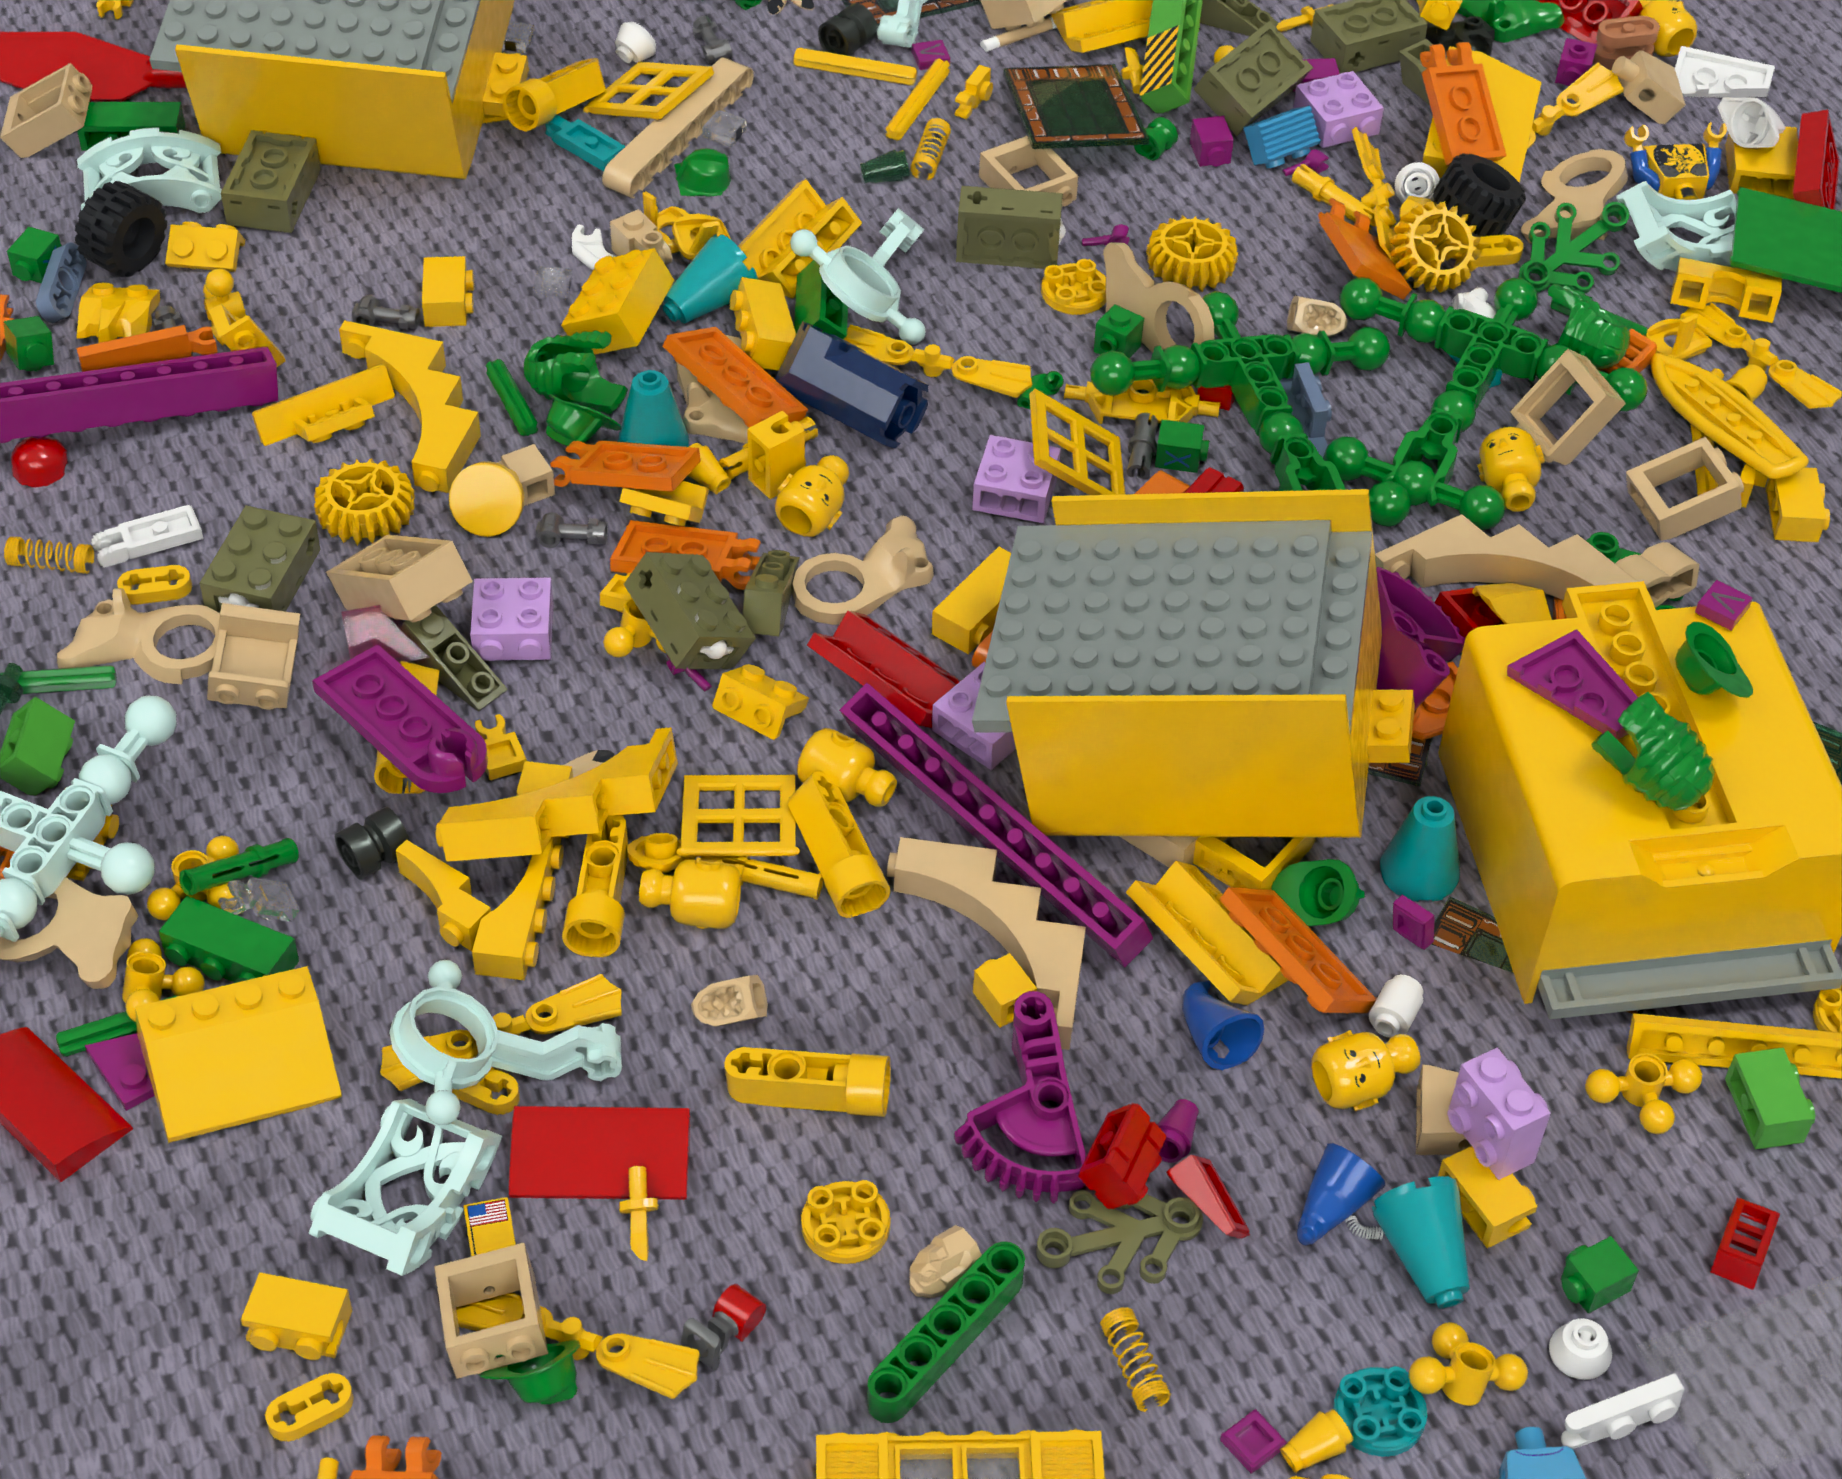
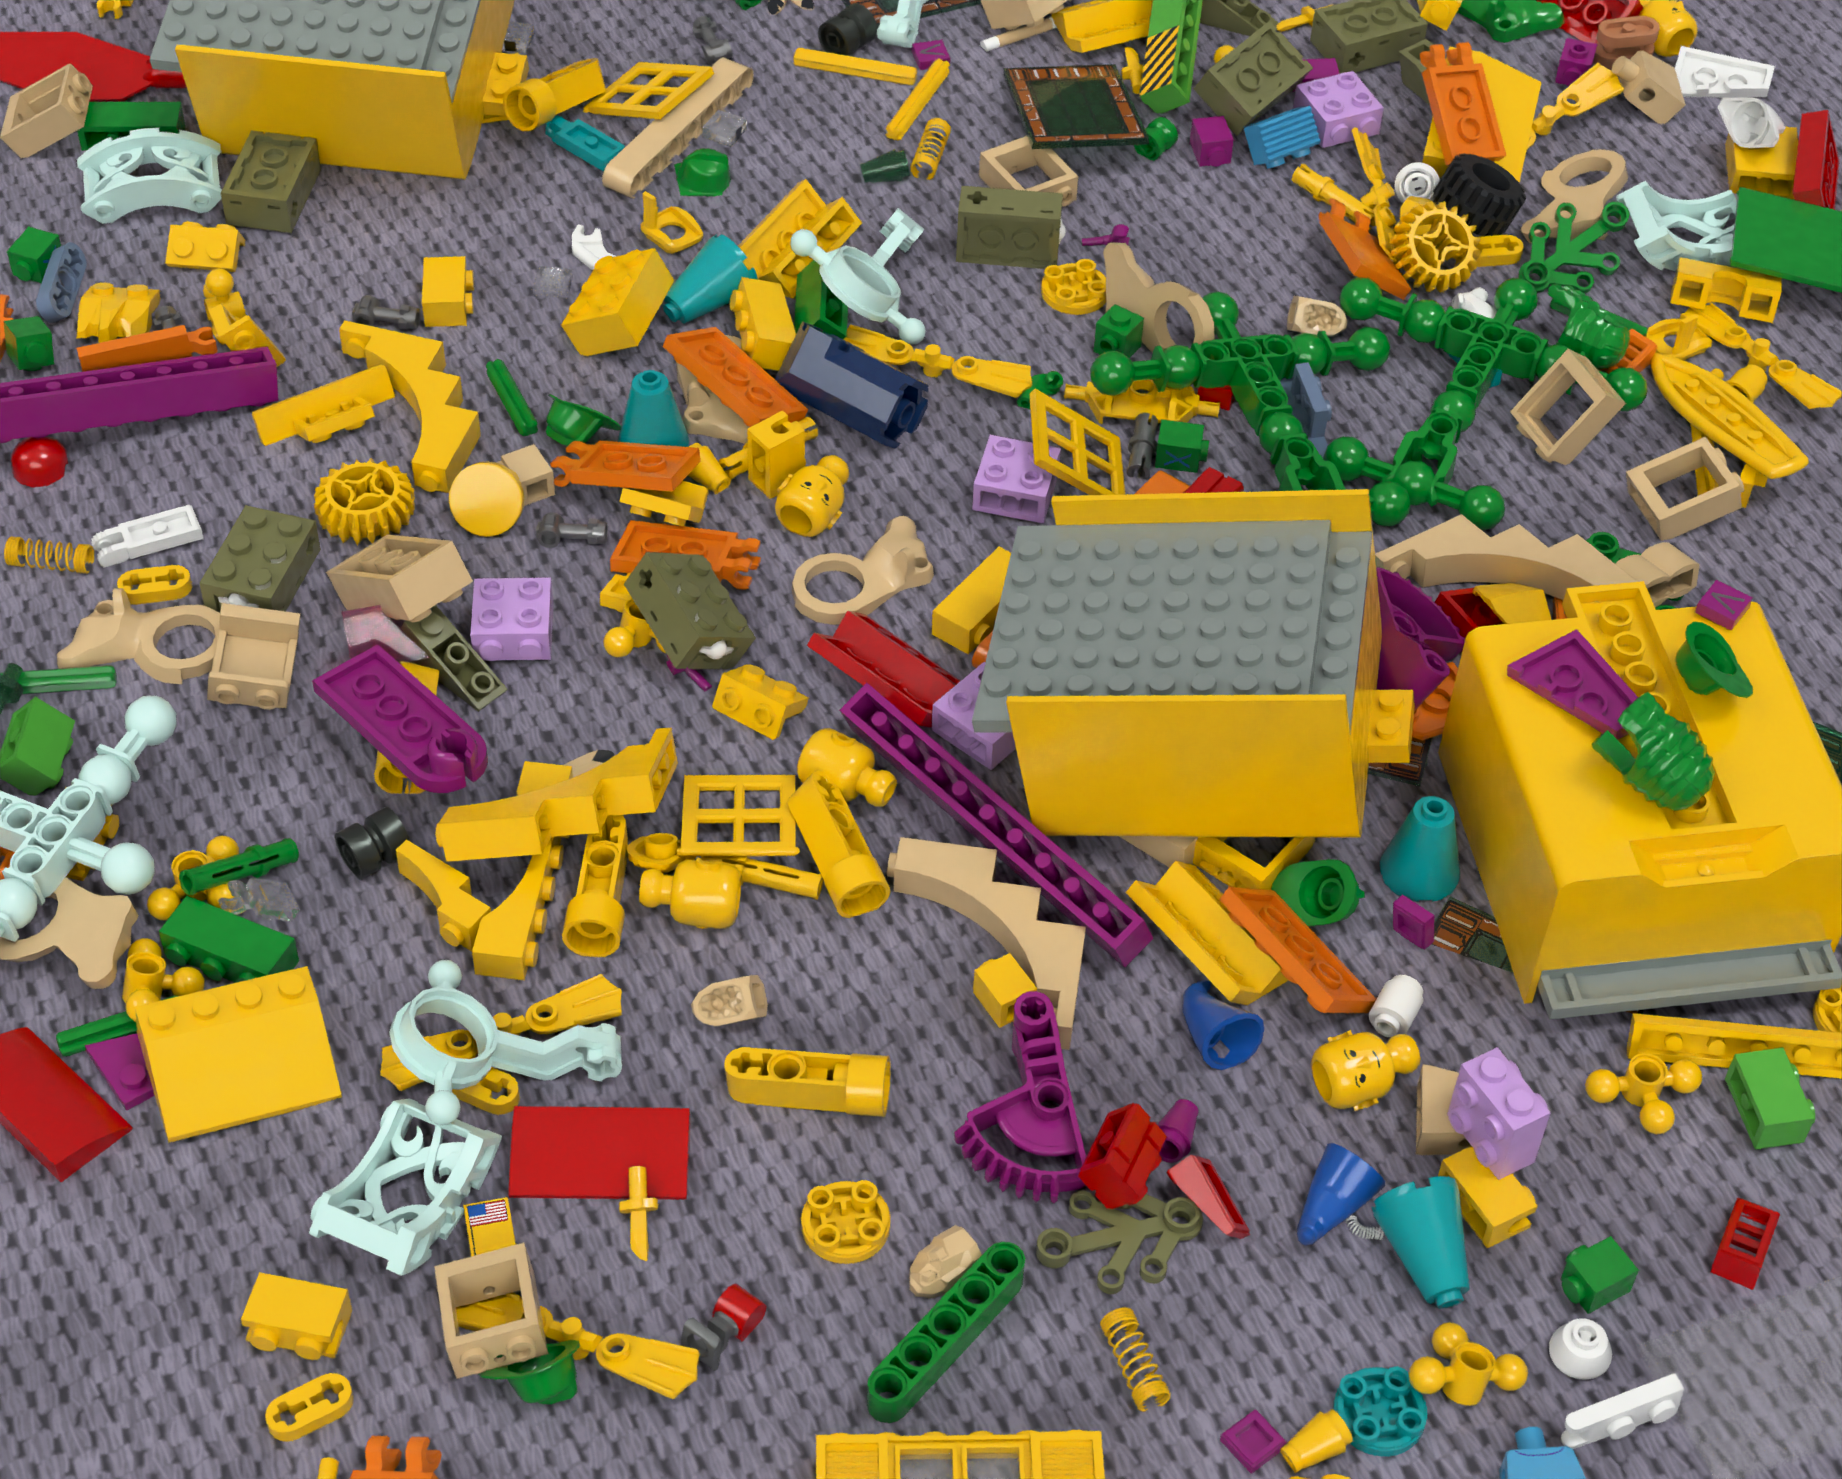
(120, 228): black tyre -> none
(503, 749): yellow plate -> none
(570, 372): green hair -> none
(634, 43): white cone -> none
(637, 232): tan brick -> none
(707, 227): yellow piece -> none
(769, 592): olive slope -> none
(976, 90): yellow plate -> none
(1192, 252): yellow gear -> none
(1314, 160): magenta hand -> none
(1470, 30): pearl dark grey plate -> none
(1511, 466): yellow piece -> none
(1678, 169): torso -> none
(1798, 506): yellow brick -> none

